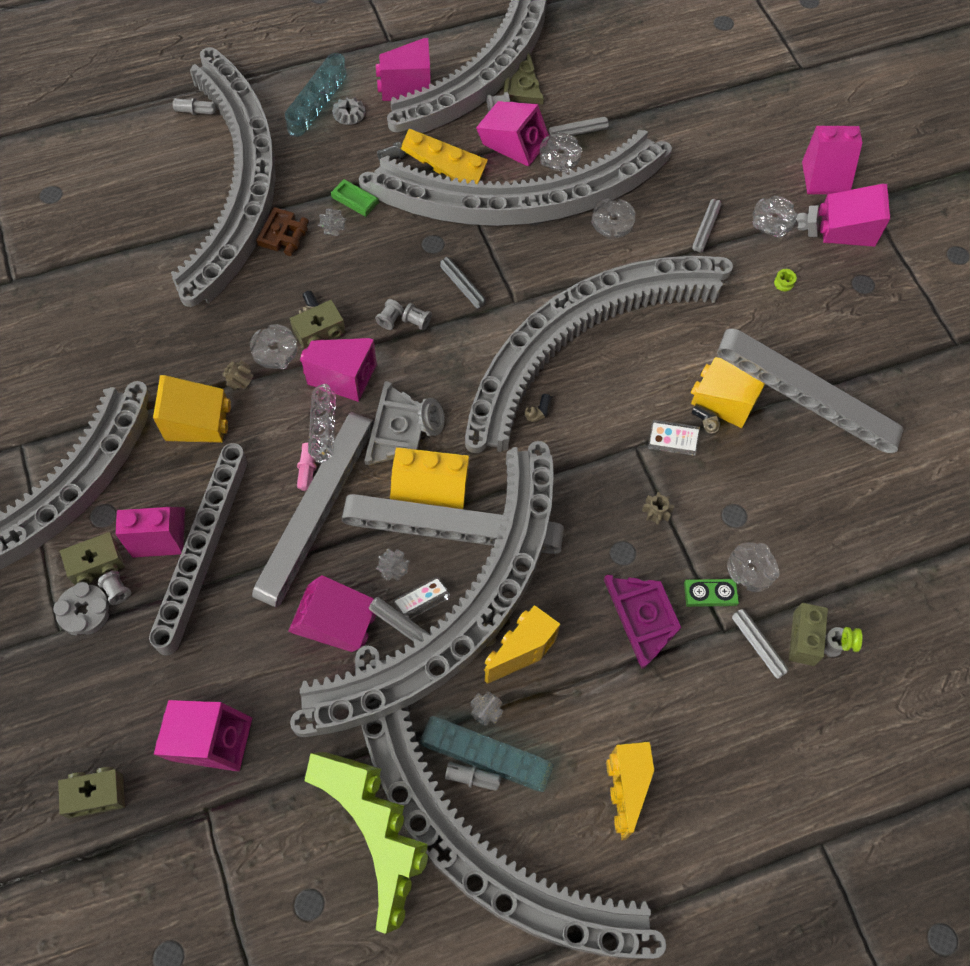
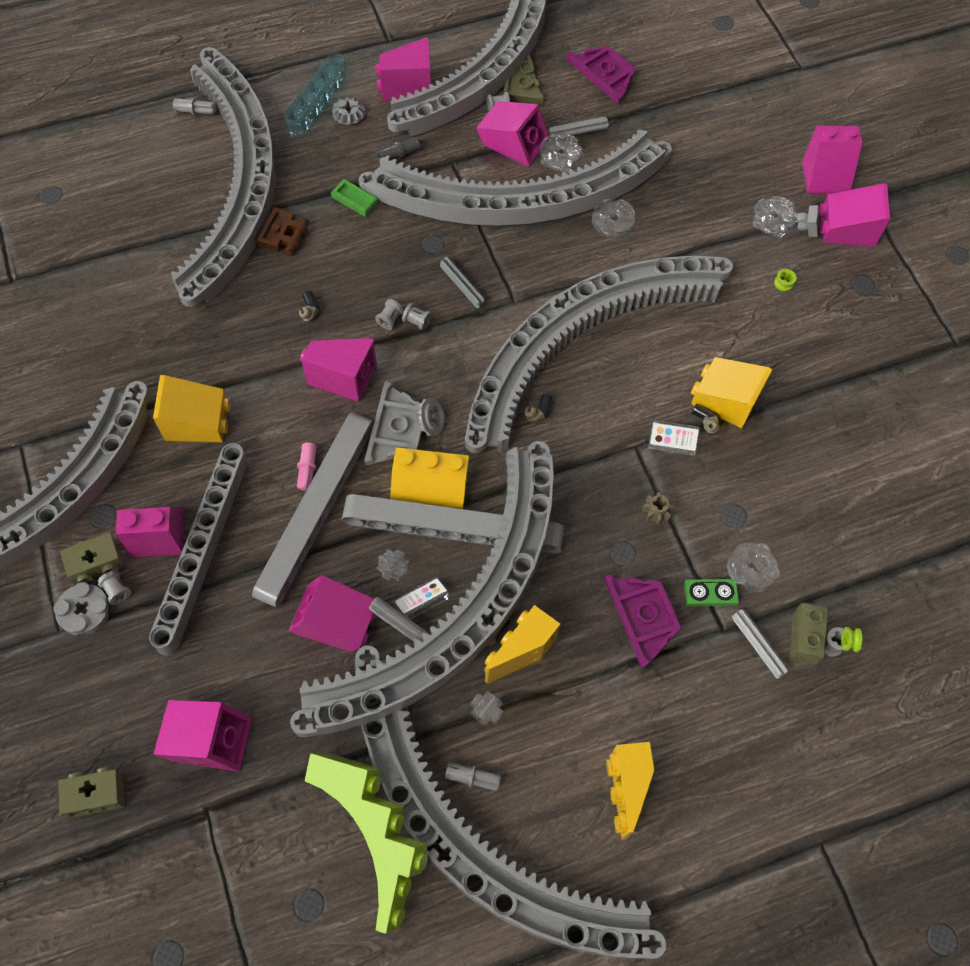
(238, 375): dark tan gear -> none
(275, 358): clear plate -> none
(318, 324): olive brick -> none
(326, 439): clear beam -> none
(332, 222): clear gear -> none
(444, 157): yellow wing -> none
(487, 754): clear light blue beam -> none
(605, 70): none -> magenta wing
(706, 225): light grey axle -> none
(810, 390): light grey beam -> none

